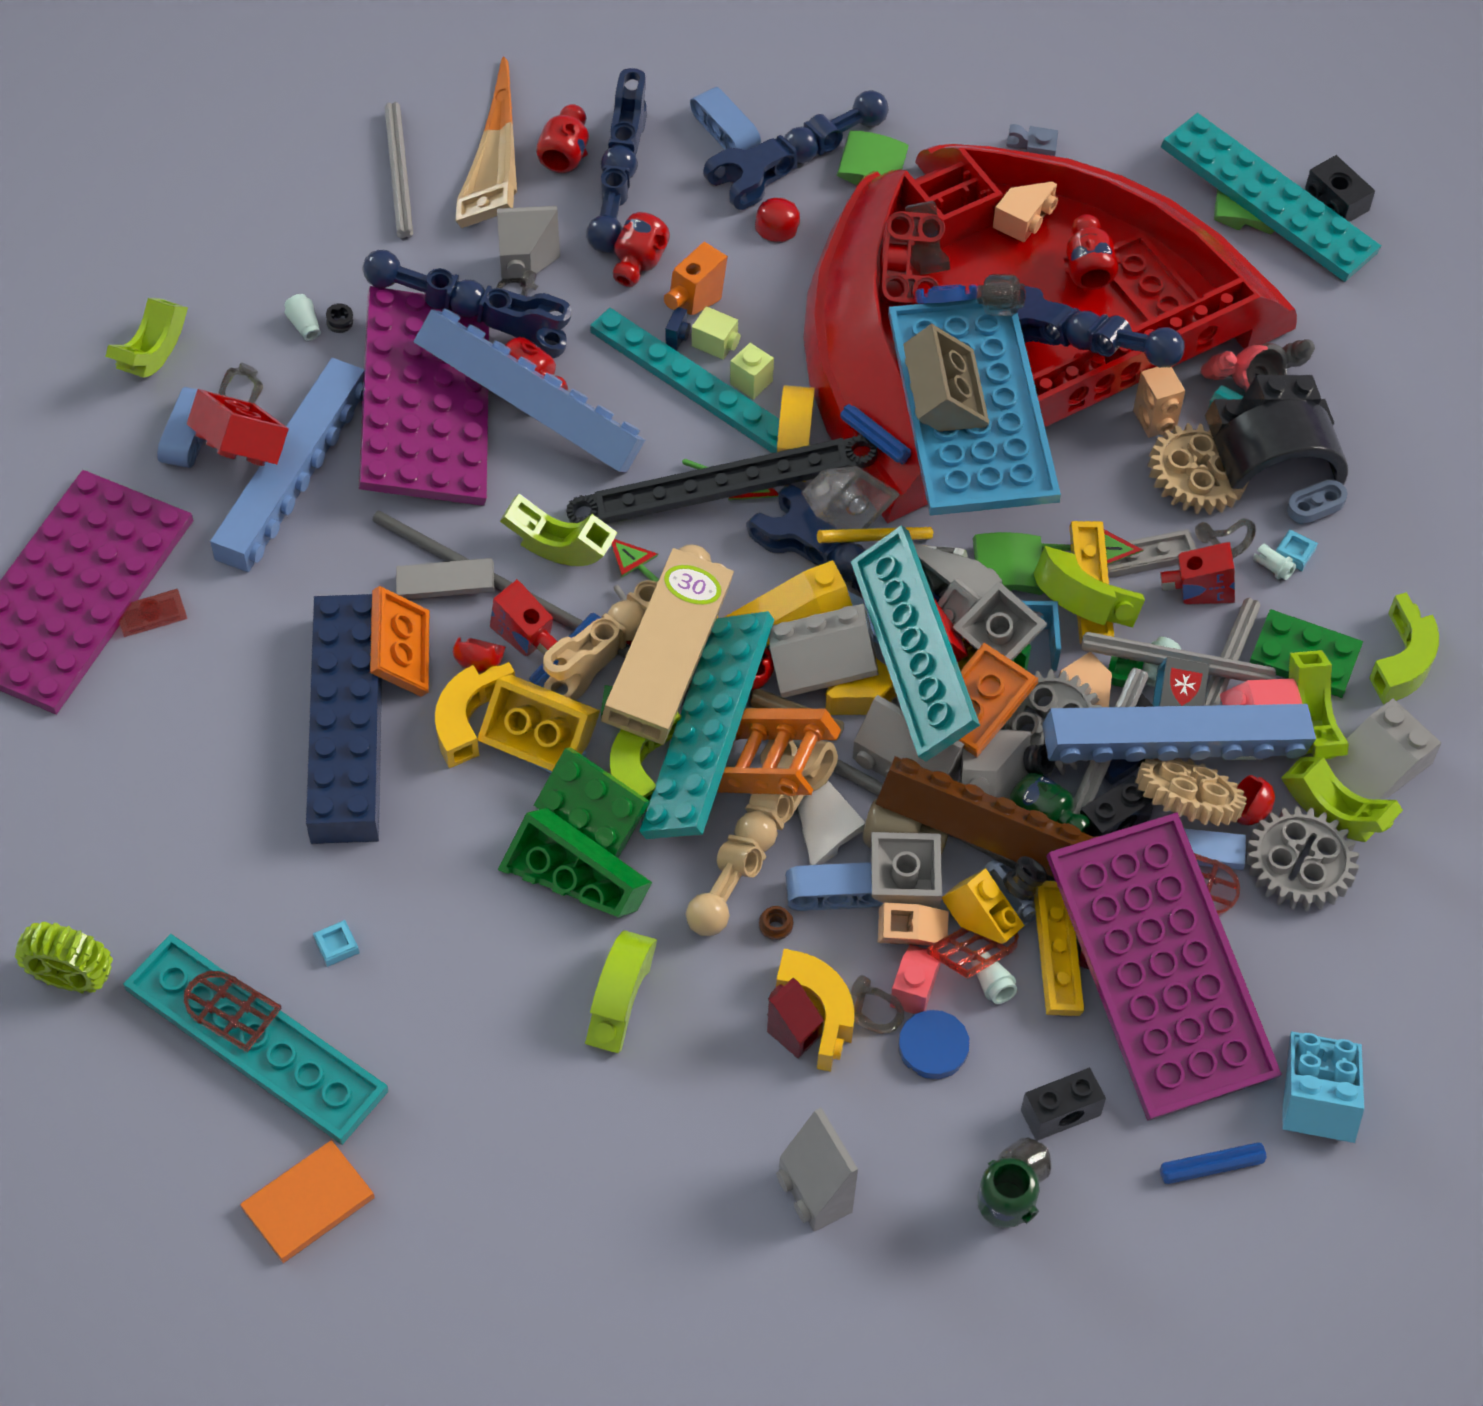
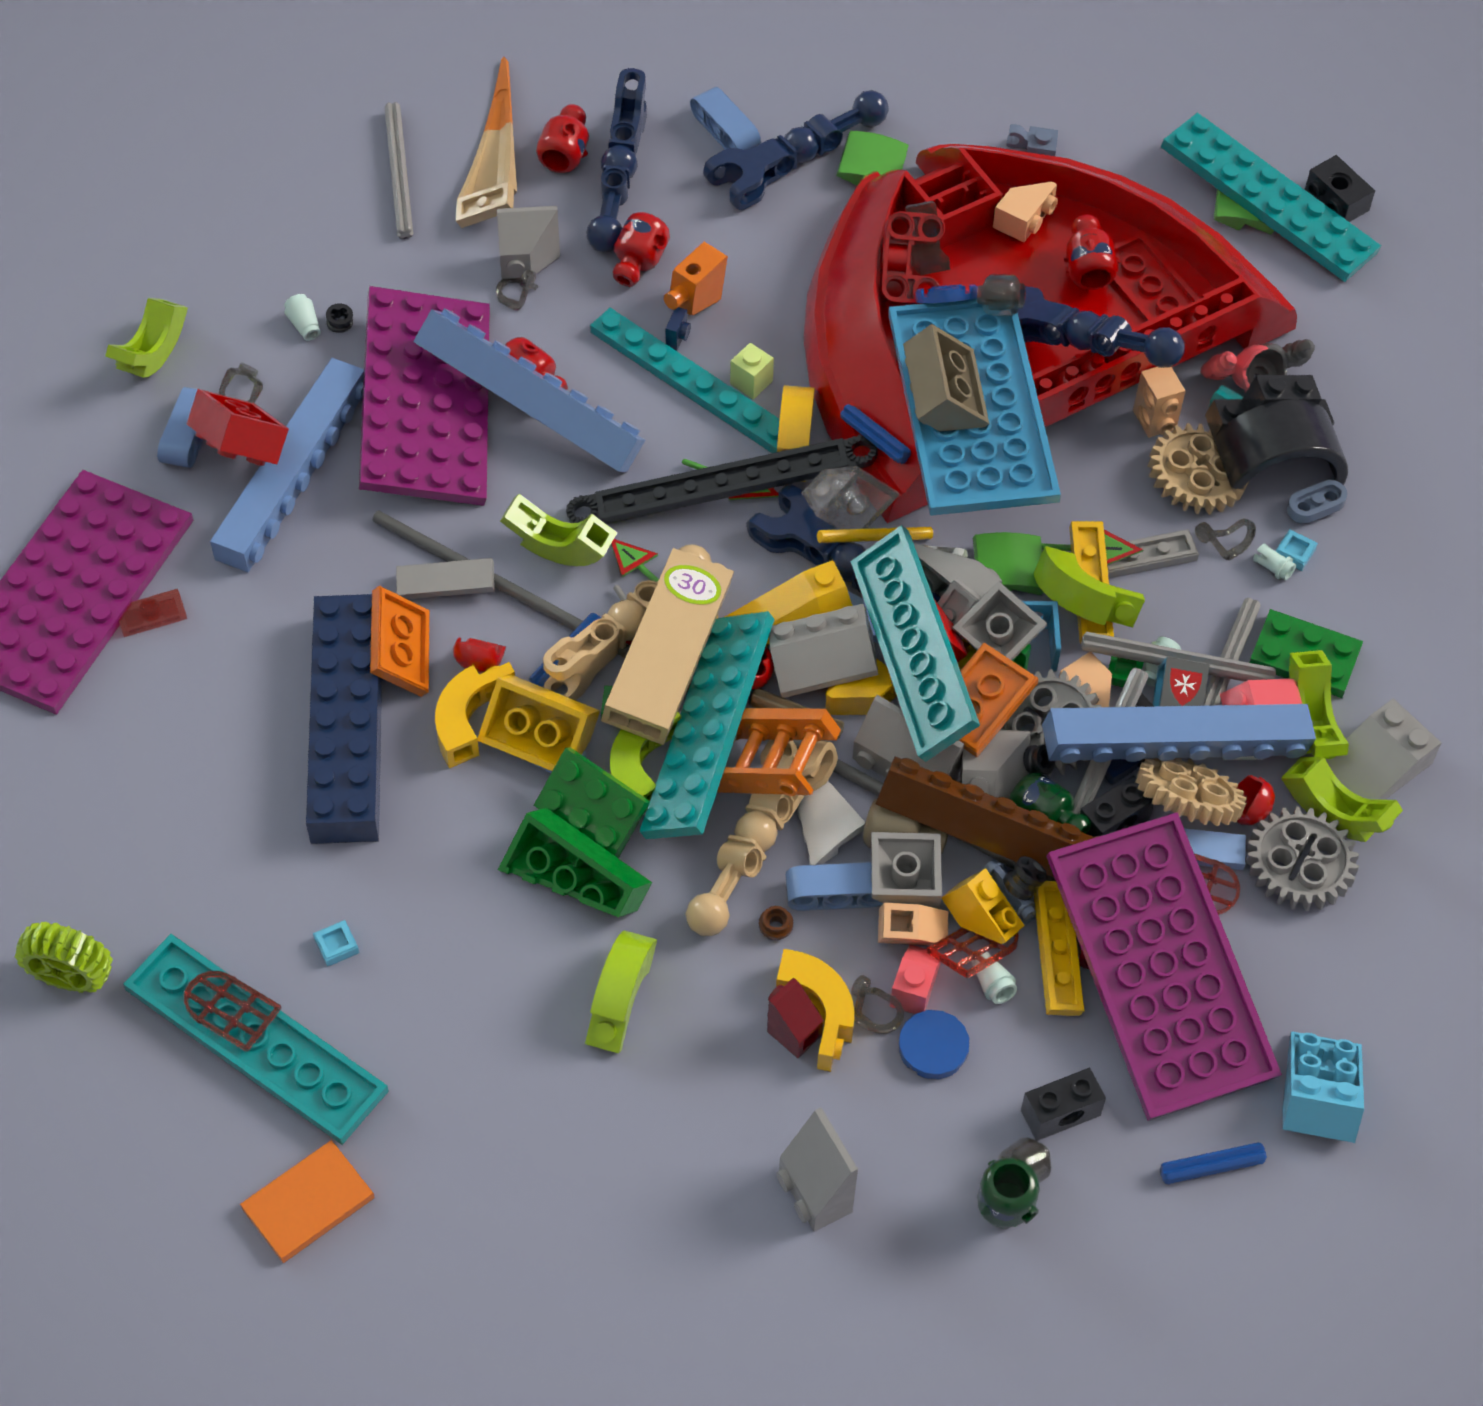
(495, 307): dark blue piece -> none
(522, 620): red torso -> none
(715, 333): yellowish green brick -> none
(777, 219): red hair -> none
(1203, 575): red torso -> none
(1406, 671): lime arch -> none

